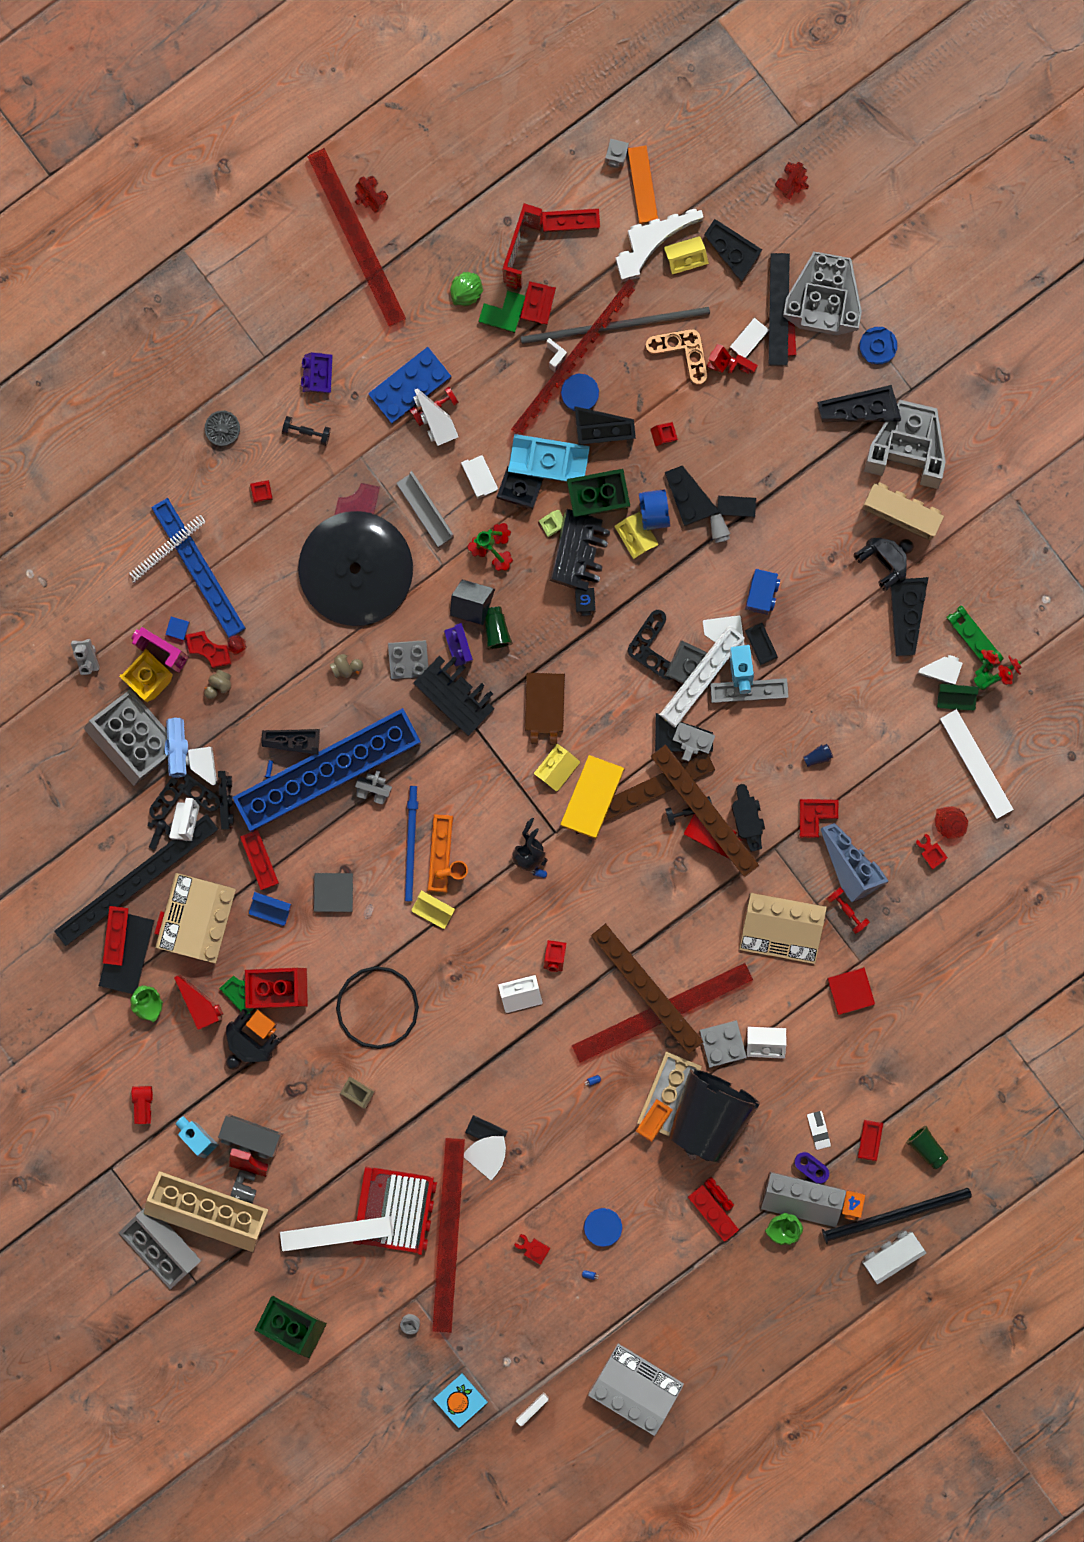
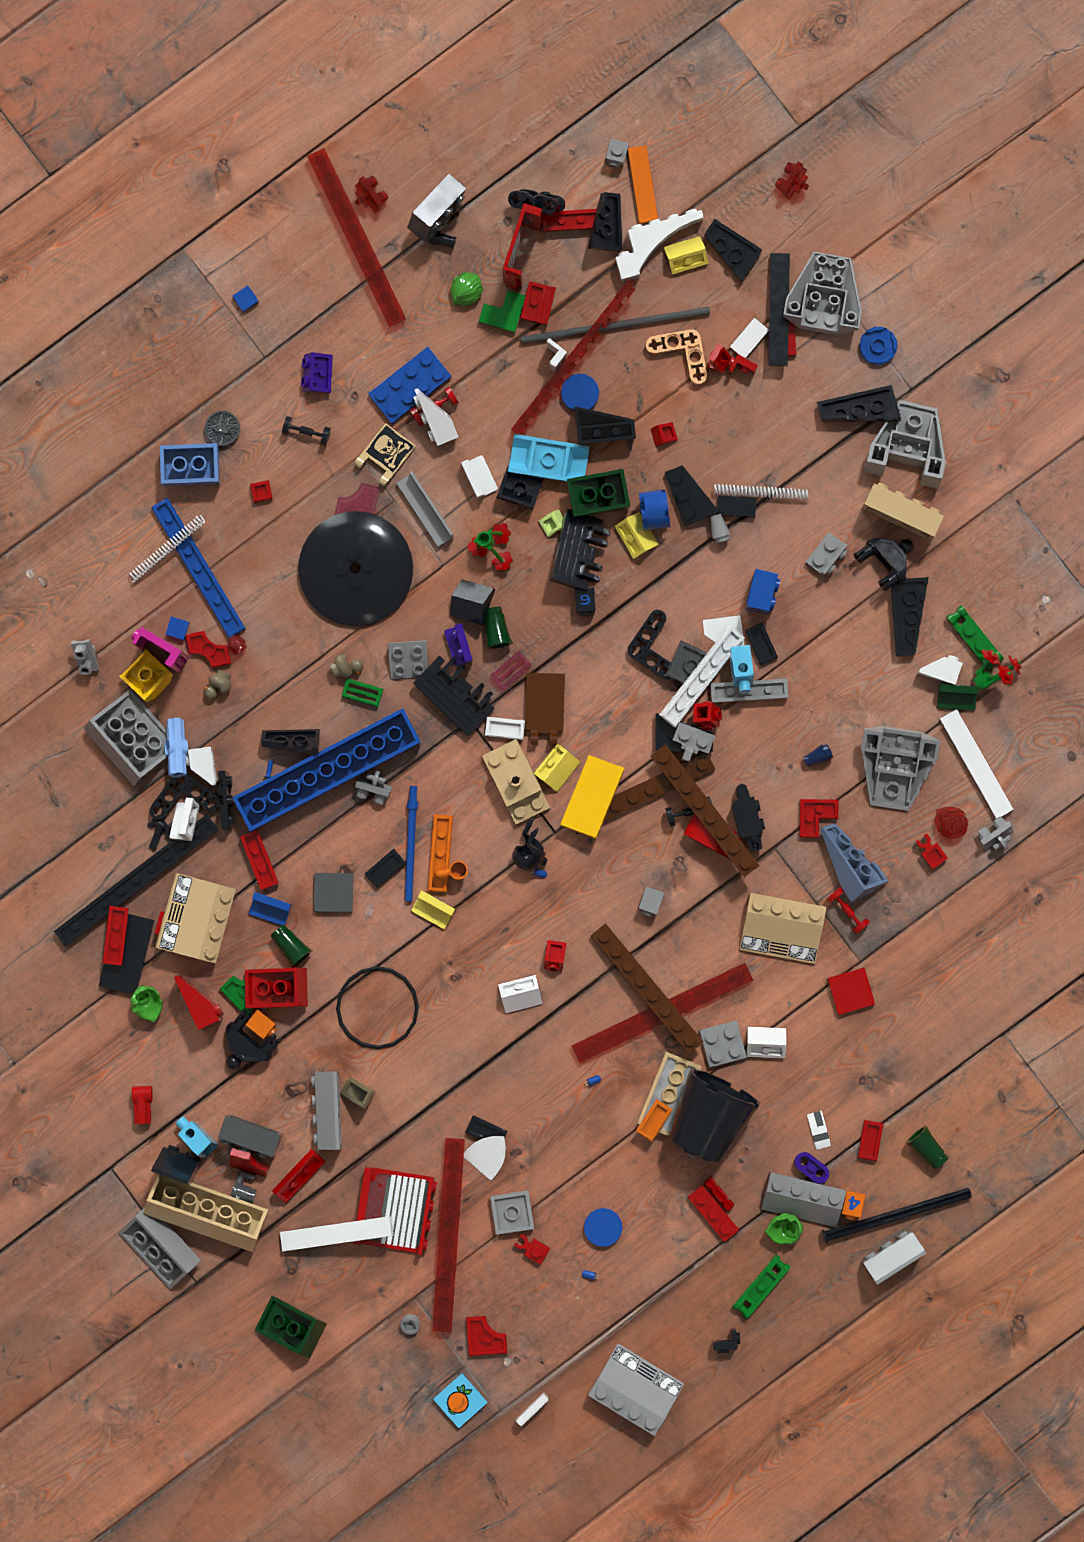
(176, 1164): none -> black slope
(190, 464): none -> medium blue brick
(245, 298): none -> blue tile
(290, 945): none -> dark green plant
(298, 1176): none -> red plate
(327, 1110): none -> light grey slope
(377, 697): none -> green tile
(385, 868): none -> black tile
(388, 451): none -> flag
(437, 208): none -> brick
(443, 239): none -> black pin
(483, 1339): none -> red tile
(498, 681): none -> clear pink tile
(505, 728): none -> white tile
(512, 1212): none -> light grey plate
(516, 781): none -> tan brick
(545, 200): none -> black axle
(607, 224): none -> black wing
(650, 901): none -> light grey brick
(707, 715): none -> red brick
(723, 1346): none -> black bracket
(745, 490): none -> white piece
(761, 1286): none -> green plate
(826, 554): none -> light grey bracket
(897, 764): none -> light grey wedge
(998, 837): none -> light grey hips

